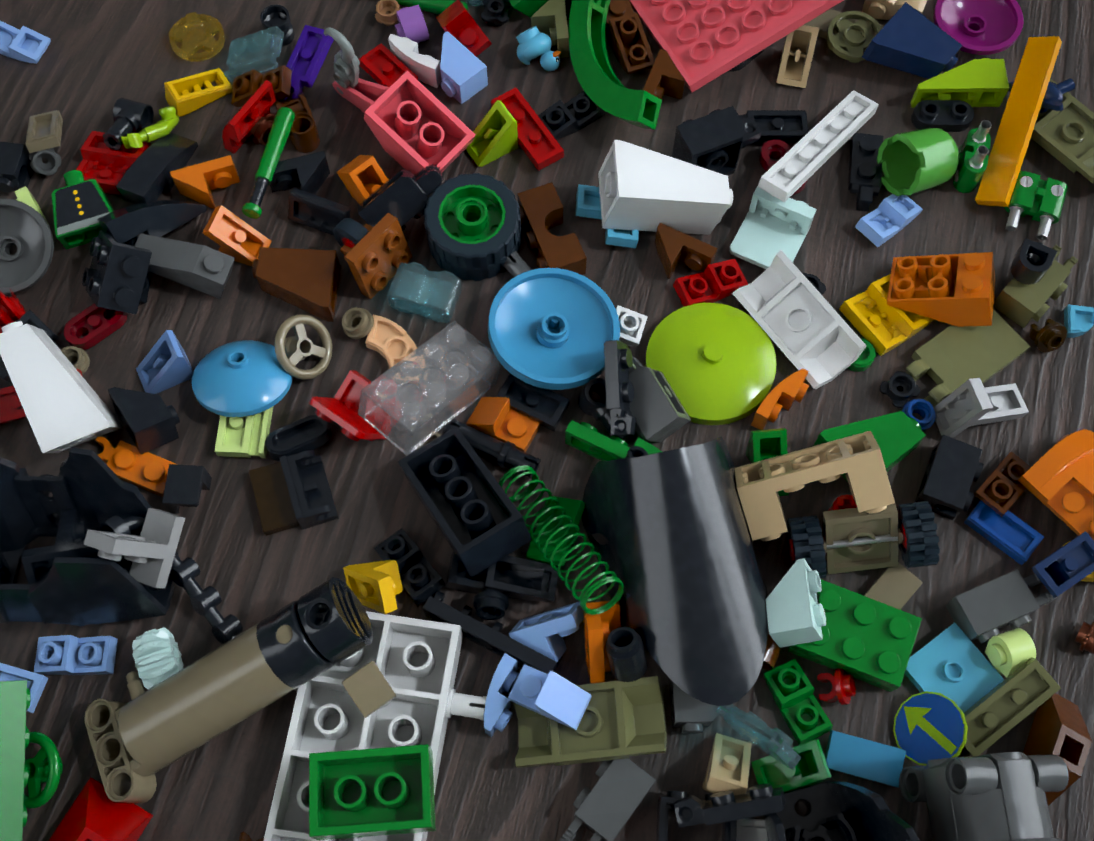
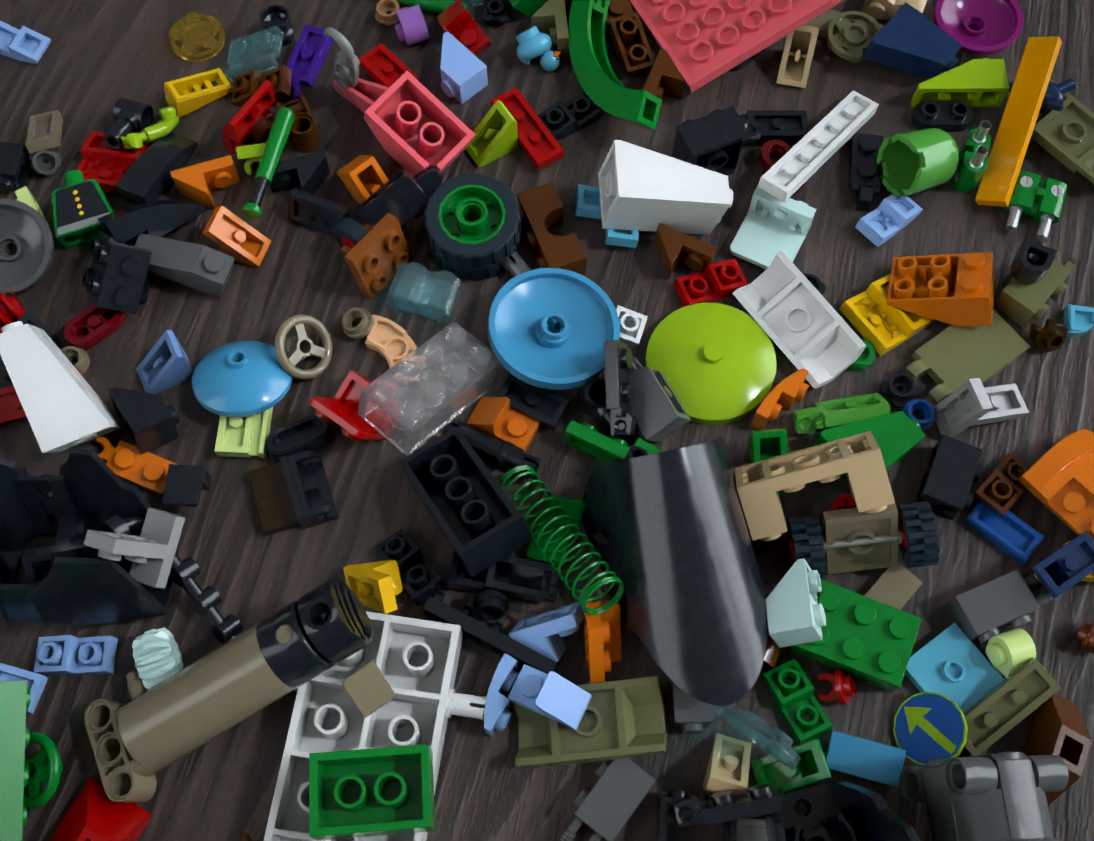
(250, 154): none -> lime tile
(300, 278): reddish brown slope -> none
(422, 65): white slope -> none
(626, 654): black brick -> none
(839, 412): none -> bright green hinge

